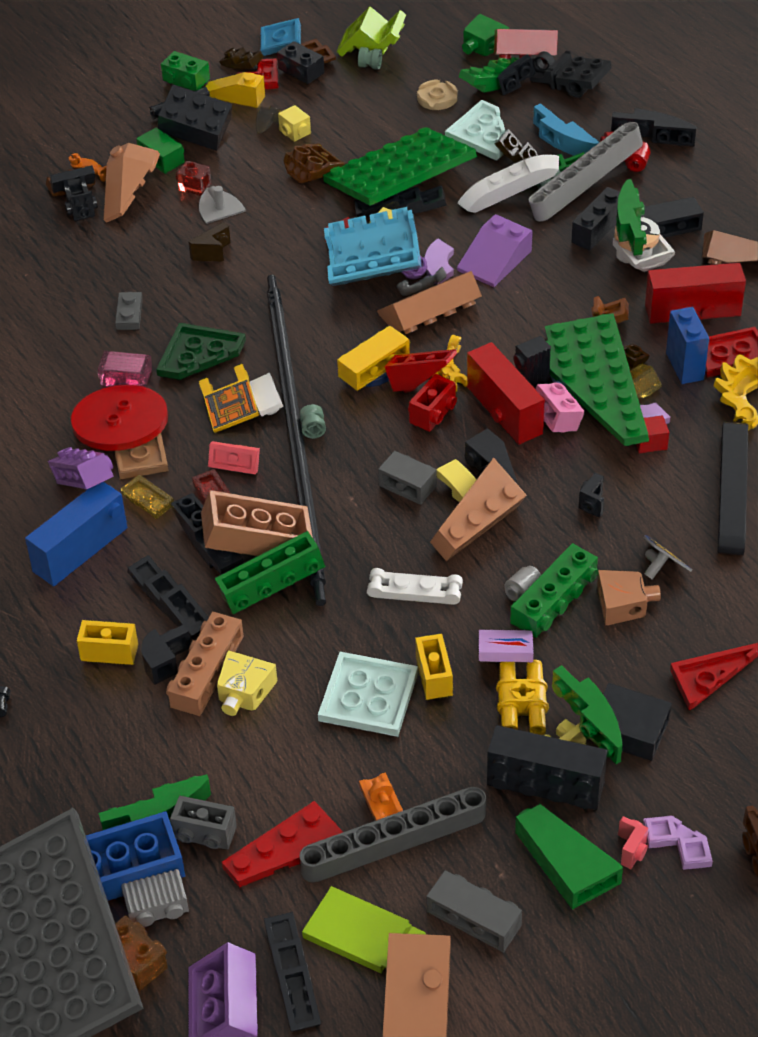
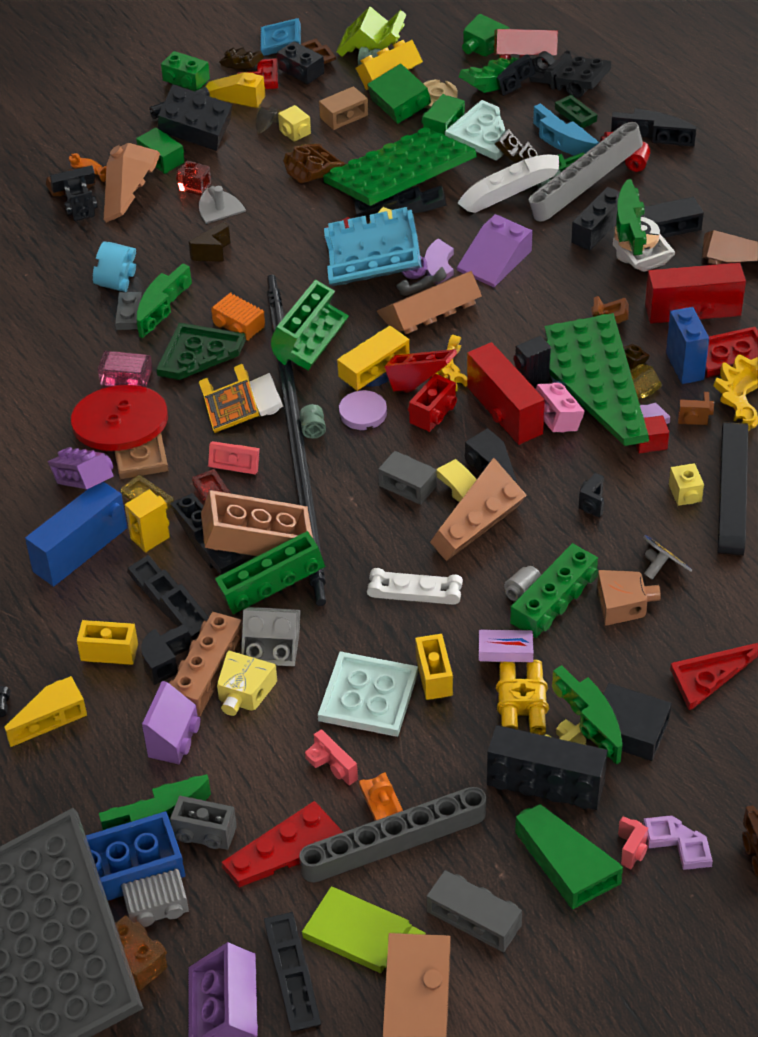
(50, 709): none -> yellow slope
(114, 266): none -> medium azure brick
(147, 520): none -> yellow brick
(158, 296): none -> green slope
(170, 725): none -> medium lavender slope
(238, 316): none -> orange brick
(271, 635): none -> light grey slope
(308, 327): none -> green brick
(327, 751): none -> coral hinge
(343, 108): none -> medium nougat brick
(363, 410): none -> lavender tile
(387, 59): none -> yellow brick
(399, 93): none -> green brick
(443, 113): none -> green brick
(576, 111): none -> dark green plate
(686, 484): none -> light yellow brick
(695, 411): none -> dark orange bracket

